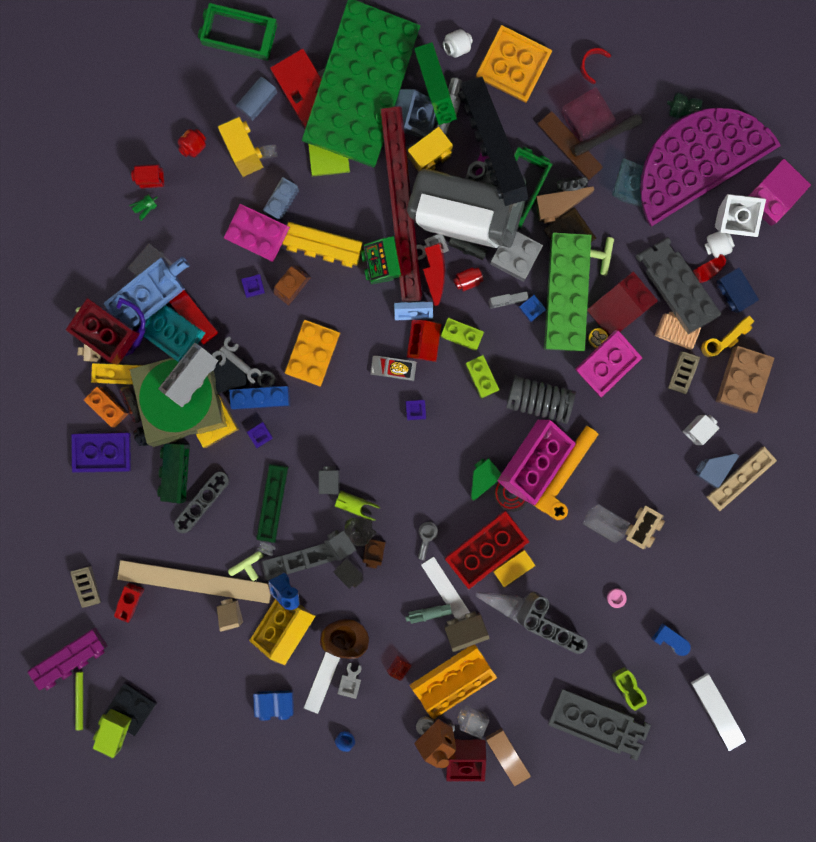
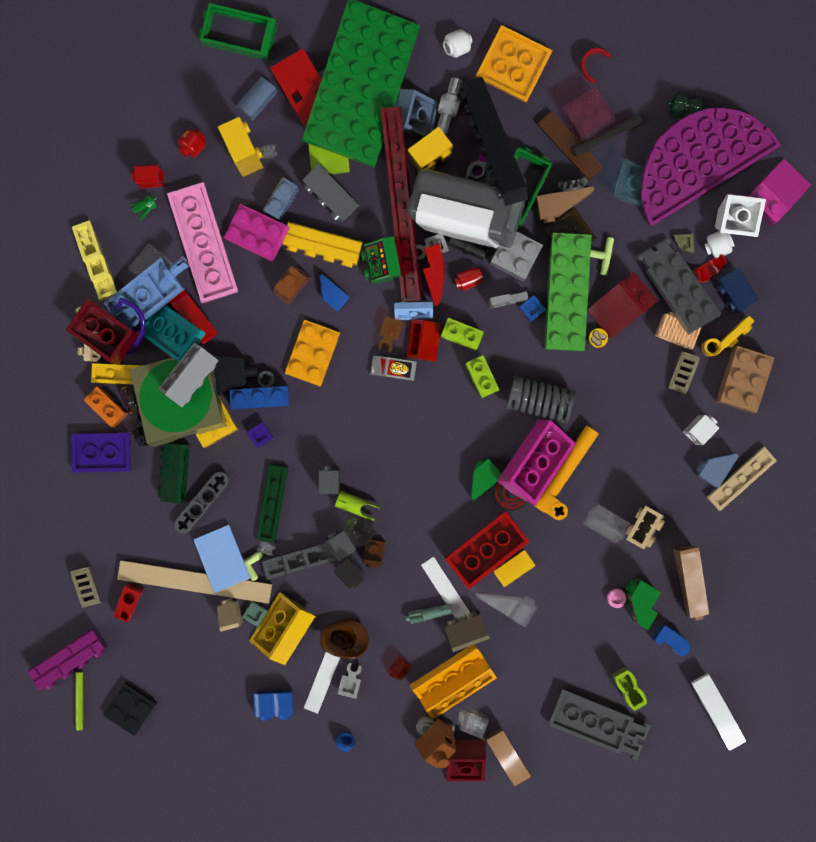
(94, 260): none -> light yellow slope
(111, 733): lime brick -> none
(202, 242): none -> bright pink plate
(222, 559): none -> light blue tile
(226, 352): light grey bar -> none
(253, 286): dark purple plate -> none
(254, 613): none -> sand green tile
(283, 592): blue leg -> none
(330, 193): none -> dark grey brick
(331, 293): none -> blue slope
(391, 330): none -> clear orange plate
(416, 410): dark purple plate -> none
(427, 532): flat silver plate -> none
(435, 83): green window -> none
(553, 629): dark grey beam -> none
(608, 363): dark pink plate -> none
(641, 599): none -> green piece
(685, 242): none -> olive tile
(691, 581): none -> medium nougat slope

